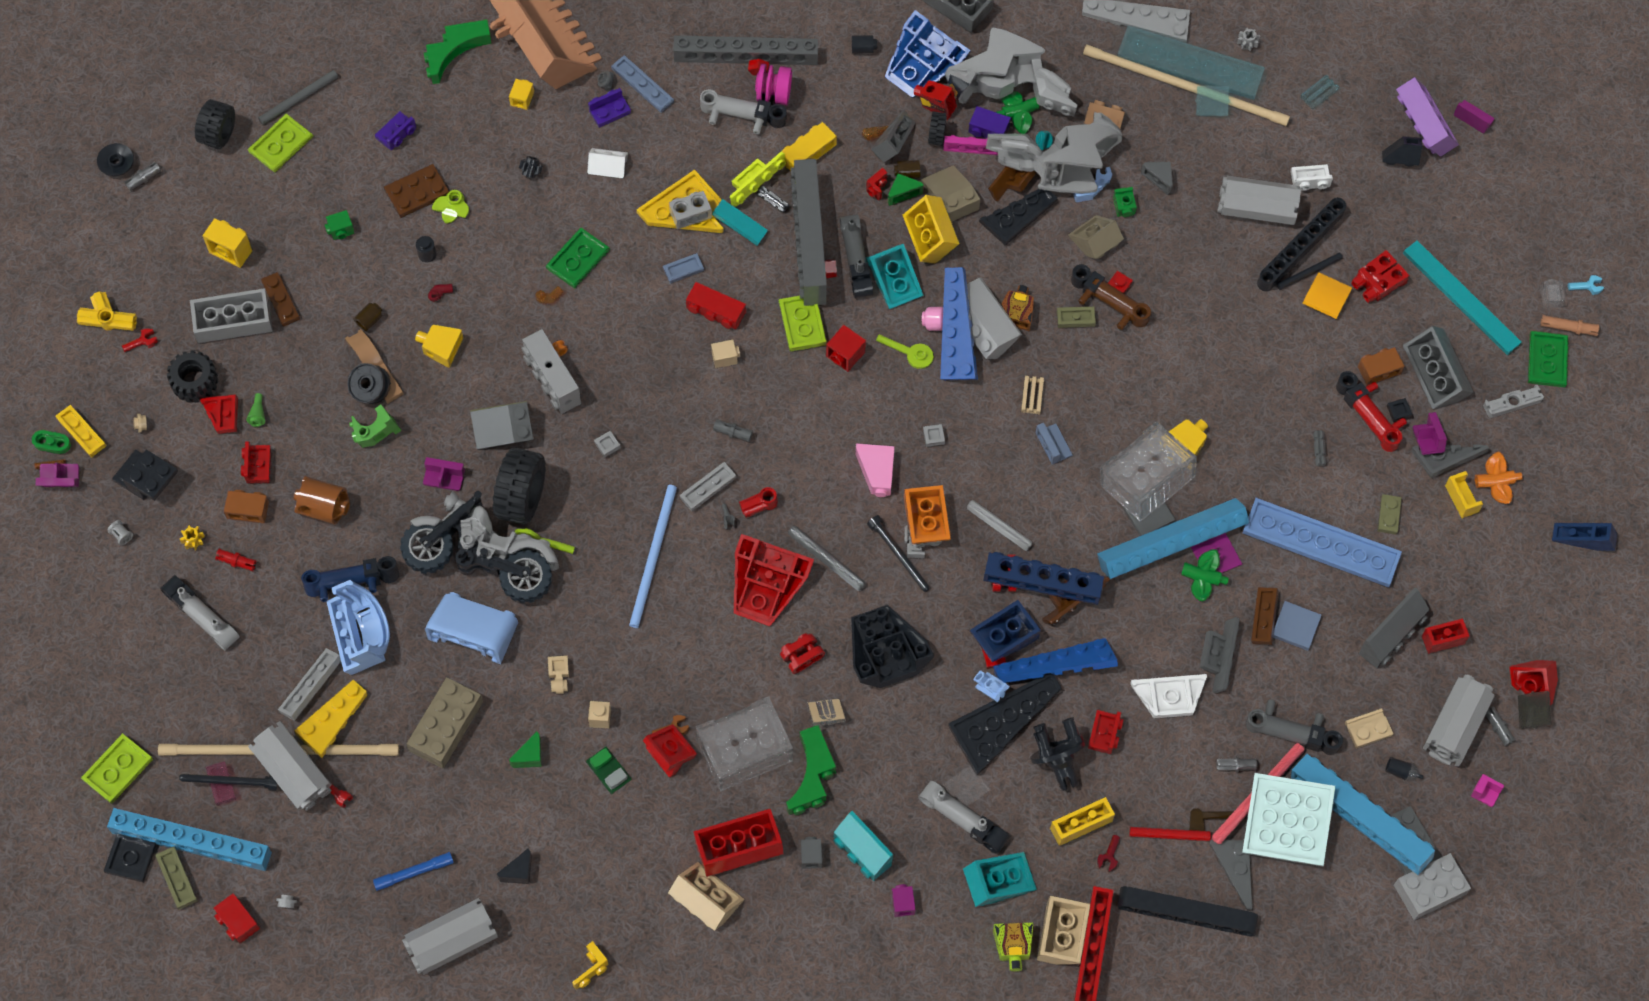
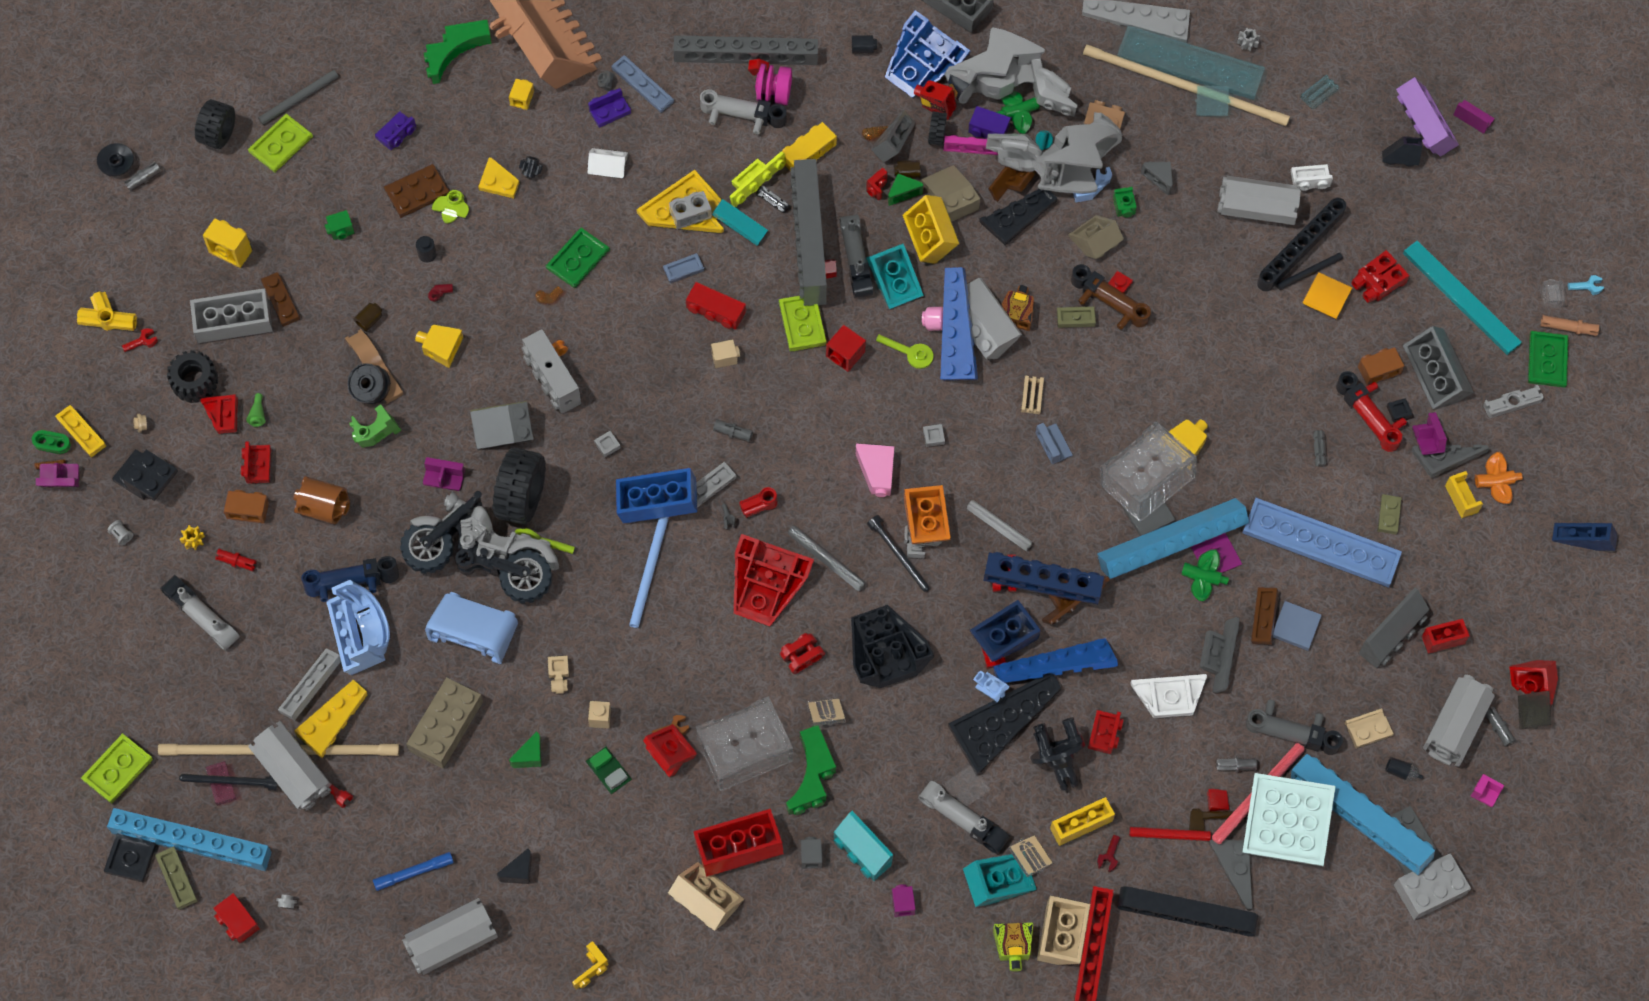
(498, 180): none -> yellow wing
(656, 495): none -> blue brick
(1030, 855): none -> piece
(1217, 800): none -> red slope

